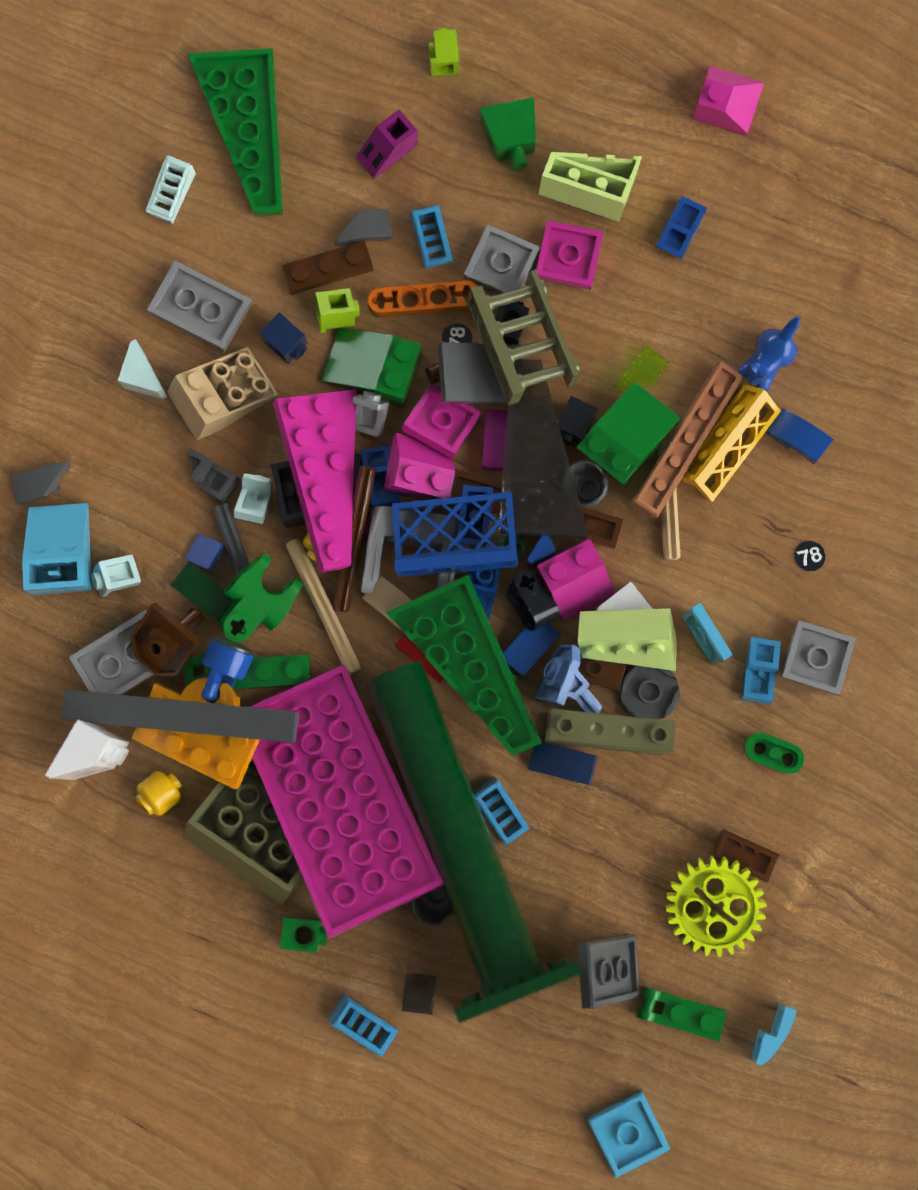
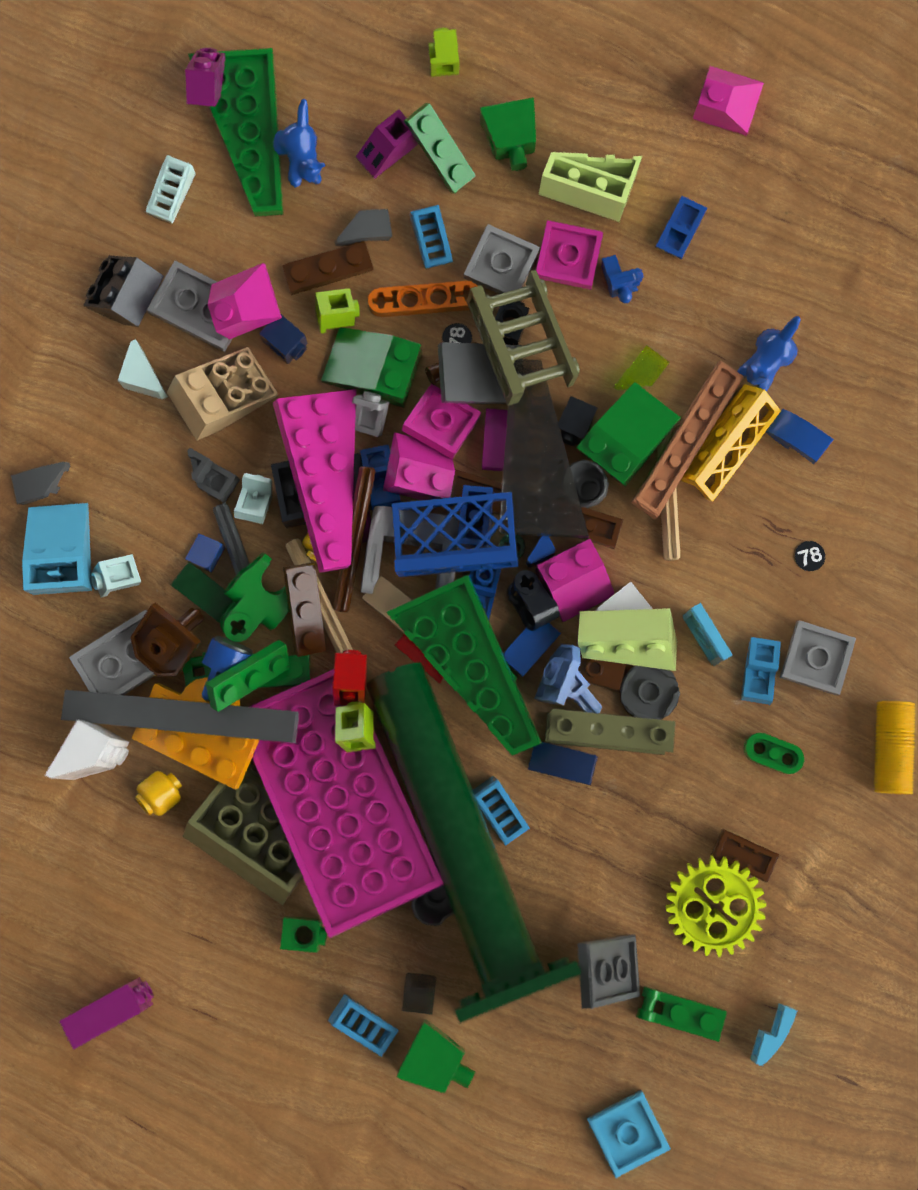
(107, 1012): none -> magenta window
(123, 289): none -> black slope
(204, 77): none -> magenta slope
(243, 302): none -> dark pink slope
(247, 675): none -> green plate
(299, 144): none -> blue animal
(304, 609): none -> plate
(349, 677): none -> red brick
(354, 727): none -> lime brick
(434, 1061): none -> green torso
(439, 147): none -> plate
(619, 282): none -> blue piece
(894, 761): none -> yellow piece

